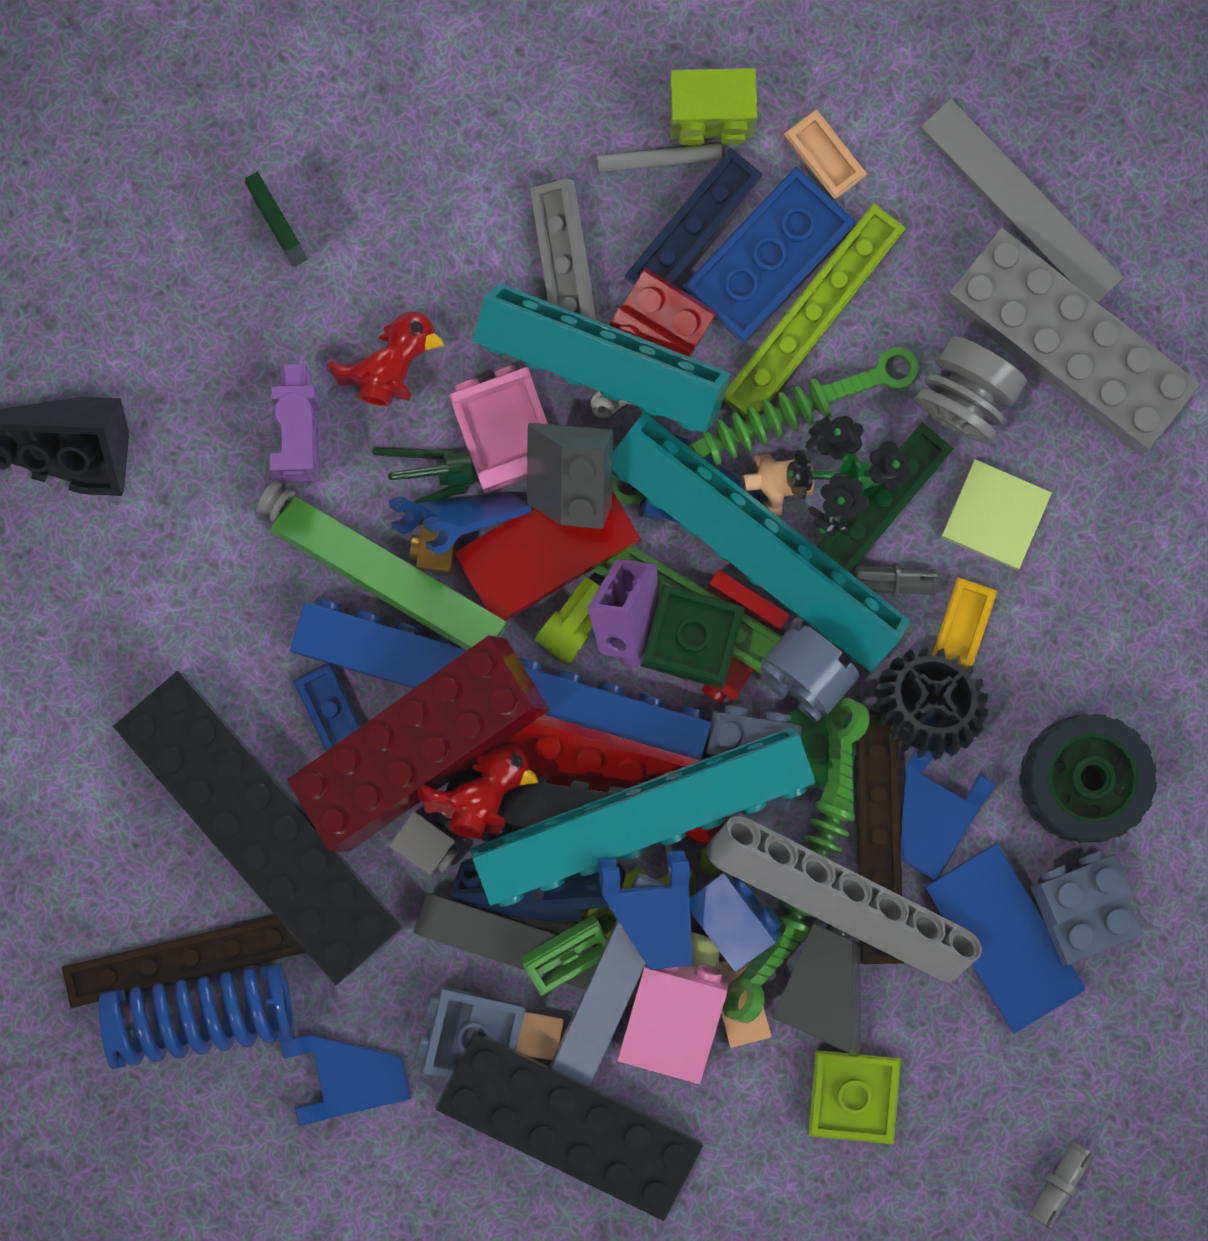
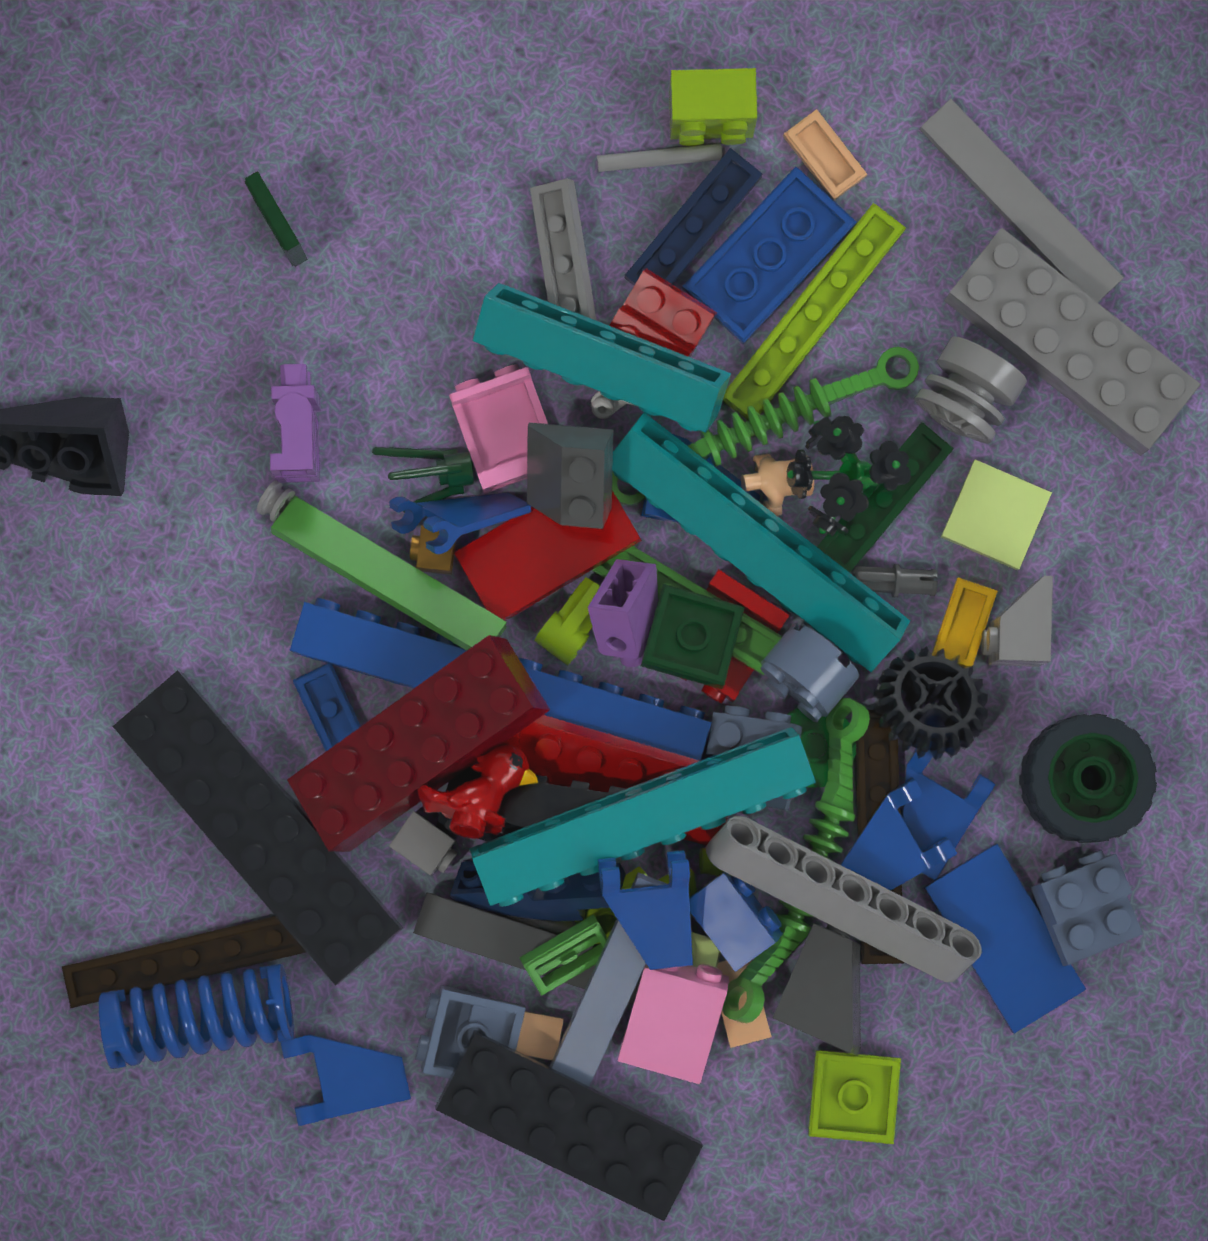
(385, 370): red animal -> none
(887, 848): none -> blue flag
(1022, 629): none -> light grey slope
(1061, 1185): light grey pin -> none

